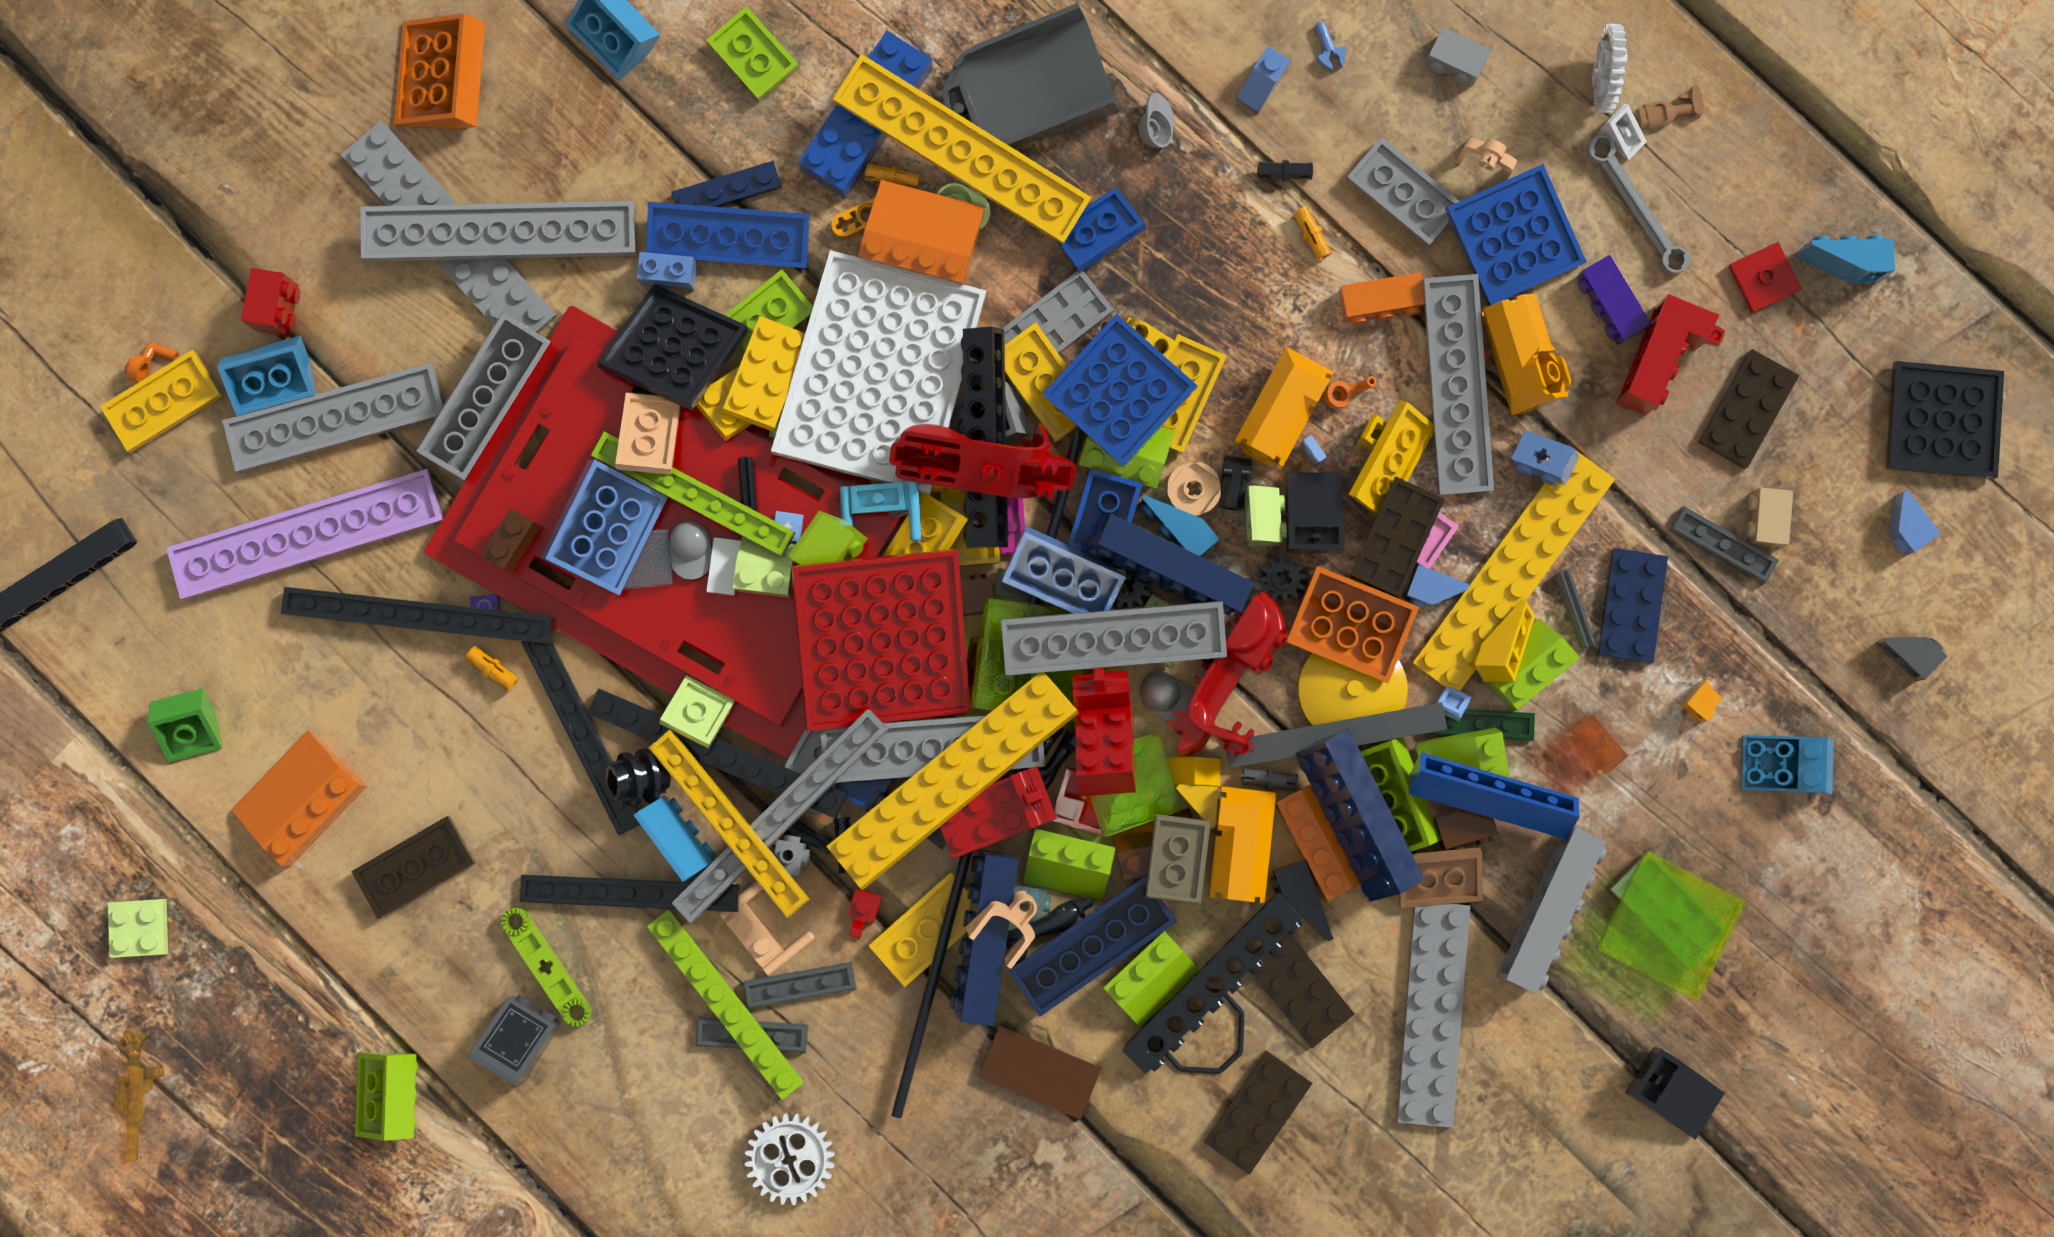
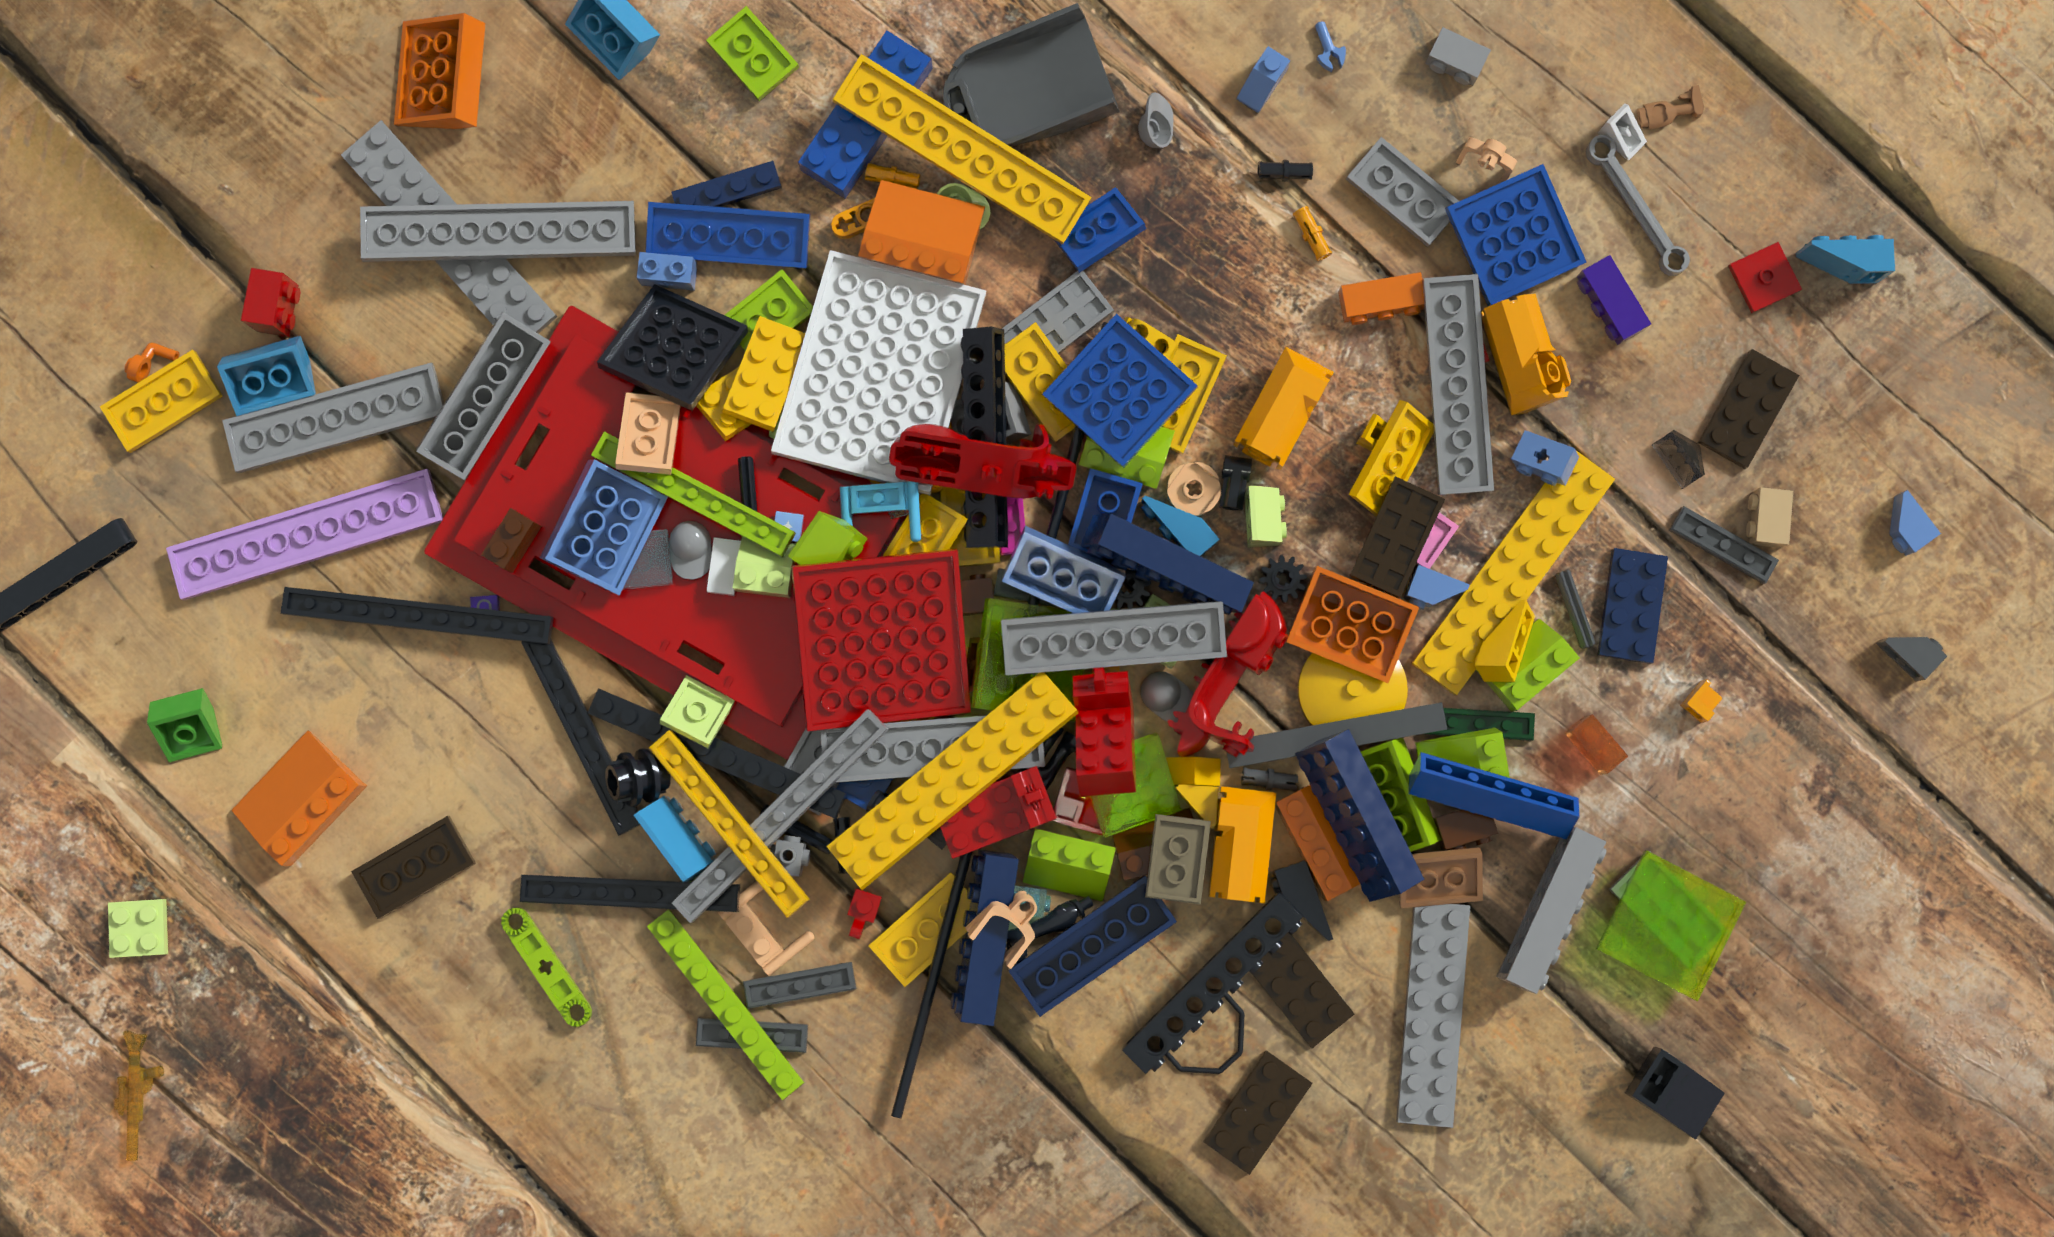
(386, 1095): lime slope -> none
(491, 668): light orange pin -> none
(515, 1040): slope -> none
(766, 1167): white gear -> none
(1040, 1072): reddish brown tile -> none
(1151, 978): lime slope -> none
(1313, 450): light blue tile -> none
(1314, 513): black slope -> none
(1346, 391): orange plate -> none
(1454, 703): light blue tile -> none
(1609, 68): white gear -> none
(1672, 330): red hinge -> none
(1681, 457): none -> clear smoke slope
(1788, 764): dark azure slope -> none
(1945, 420): black plate -> none

